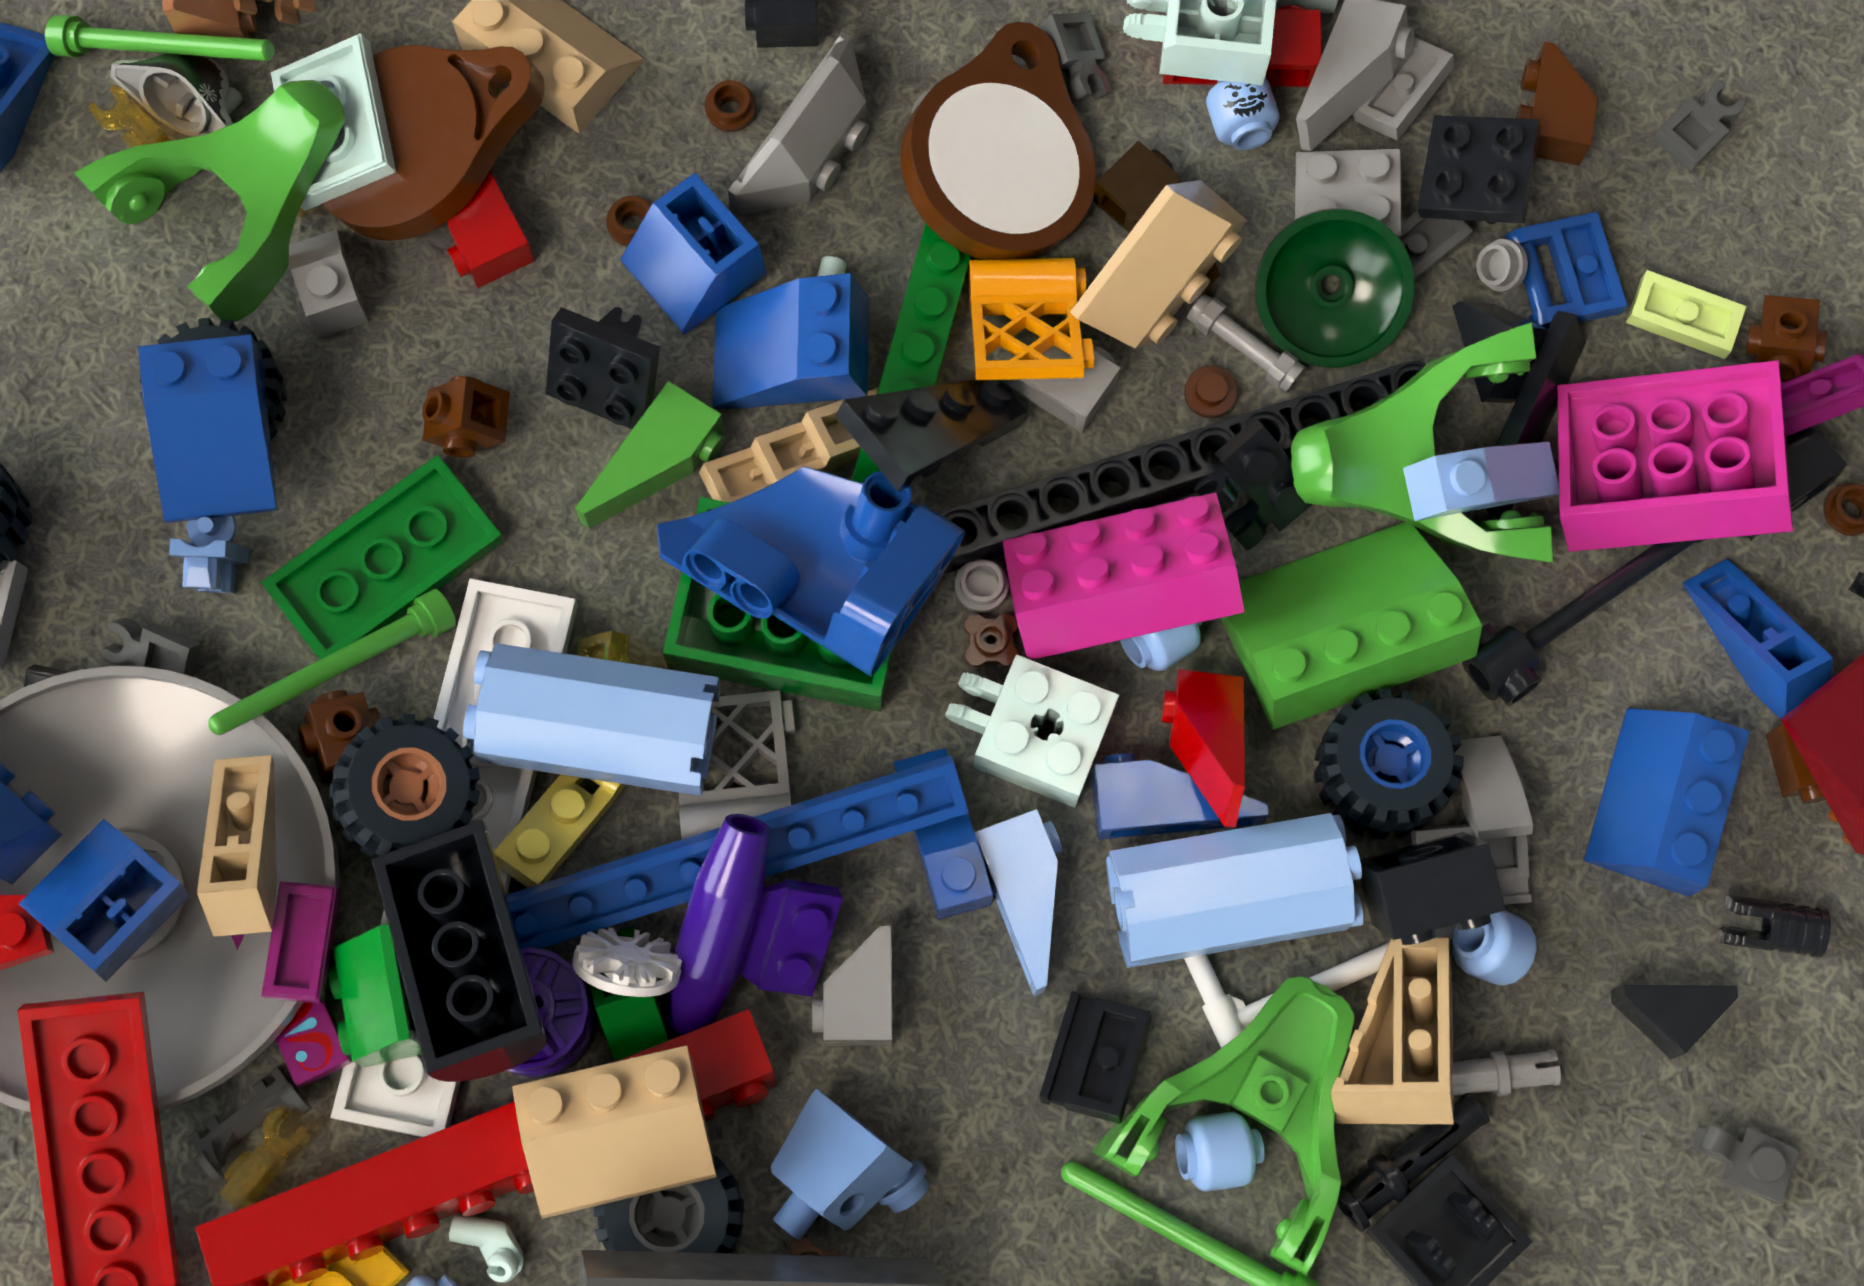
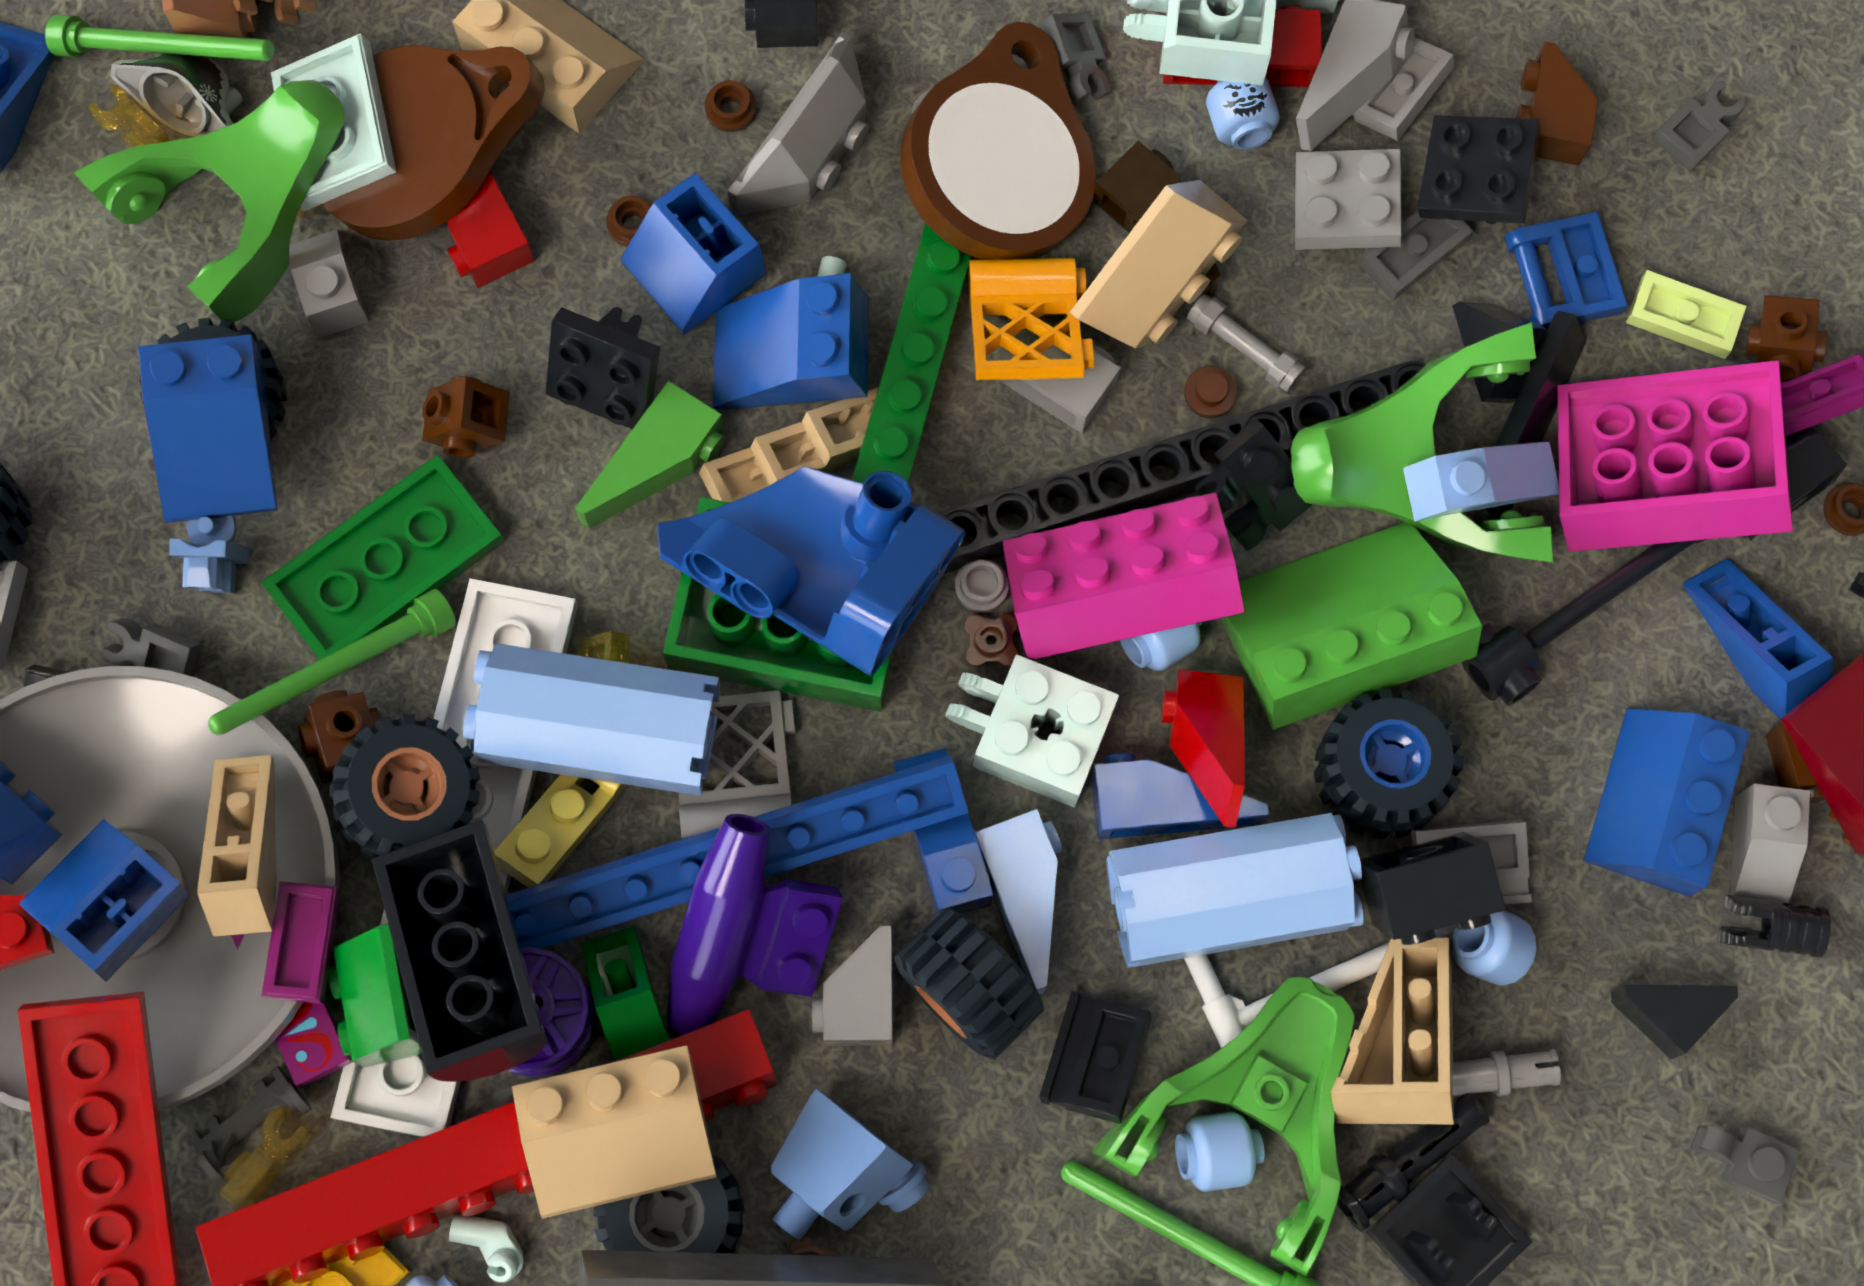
(627, 963): white wheel -> none
(925, 426): black wing -> none
(969, 983): none -> black wheel
(1364, 309): dark green dish -> none
(1492, 790): light grey slope -> none
(1502, 265): light grey plate -> none
(1769, 841): none -> light grey slope

